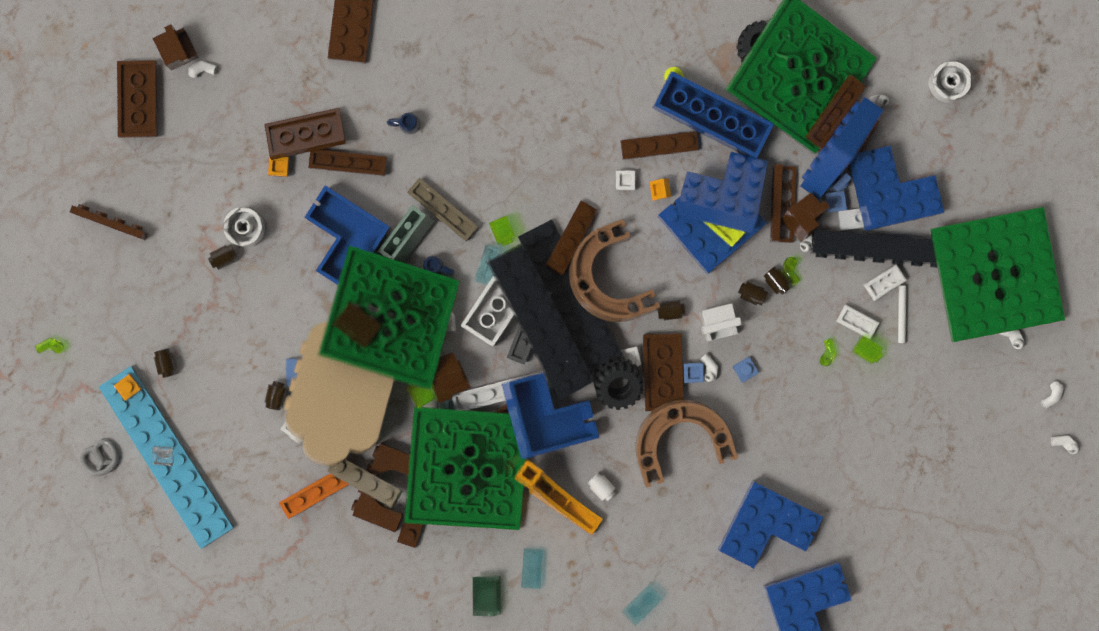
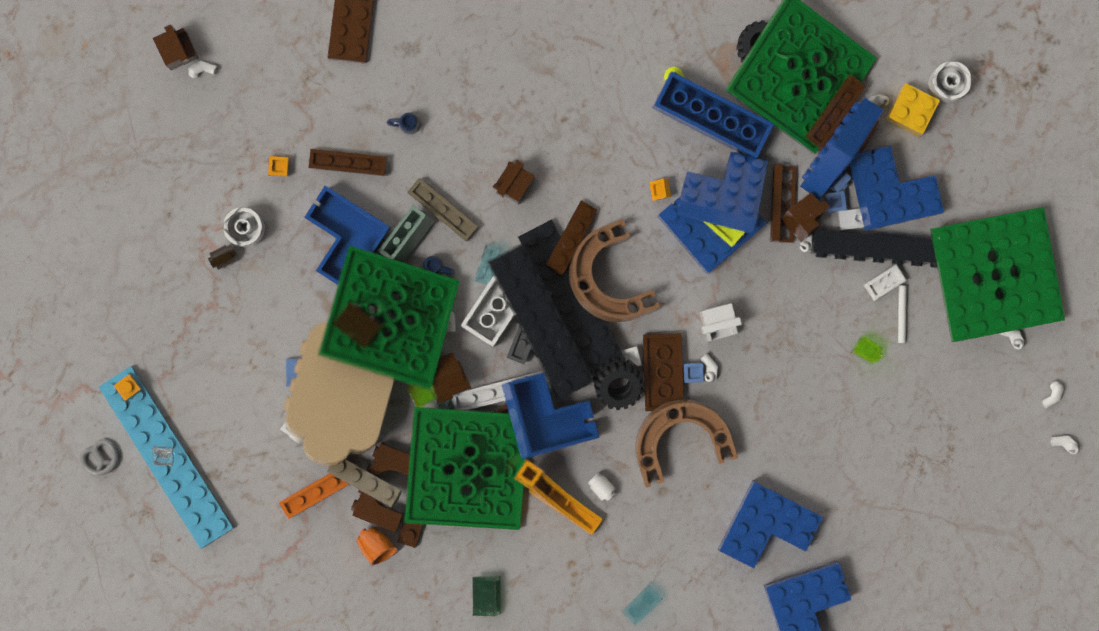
(51, 344): clear neon green arm -> none
(101, 218): reddish brown plate -> none
(137, 99): reddish brown plate -> none
(164, 363): dark brown brick -> none
(275, 395): dark brown brick -> none
(305, 133): reddish brown plate -> none
(375, 545): none -> orange helmet
(502, 231): clear neon green brick -> none
(514, 182): none -> reddish brown plate
(532, 568): clear light blue plate -> none
(625, 180): white plate -> none
(659, 145): reddish brown plate -> none
(671, 310): dark brown brick -> none
(745, 369): medium blue plate -> none
(752, 293): dark brown brick -> none
(777, 281): dark brown brick -> none
(789, 268): clear neon green arm -> none
(829, 354): clear neon green arm -> none
(857, 322): white plate -> none
(912, 110): none -> yellow brick

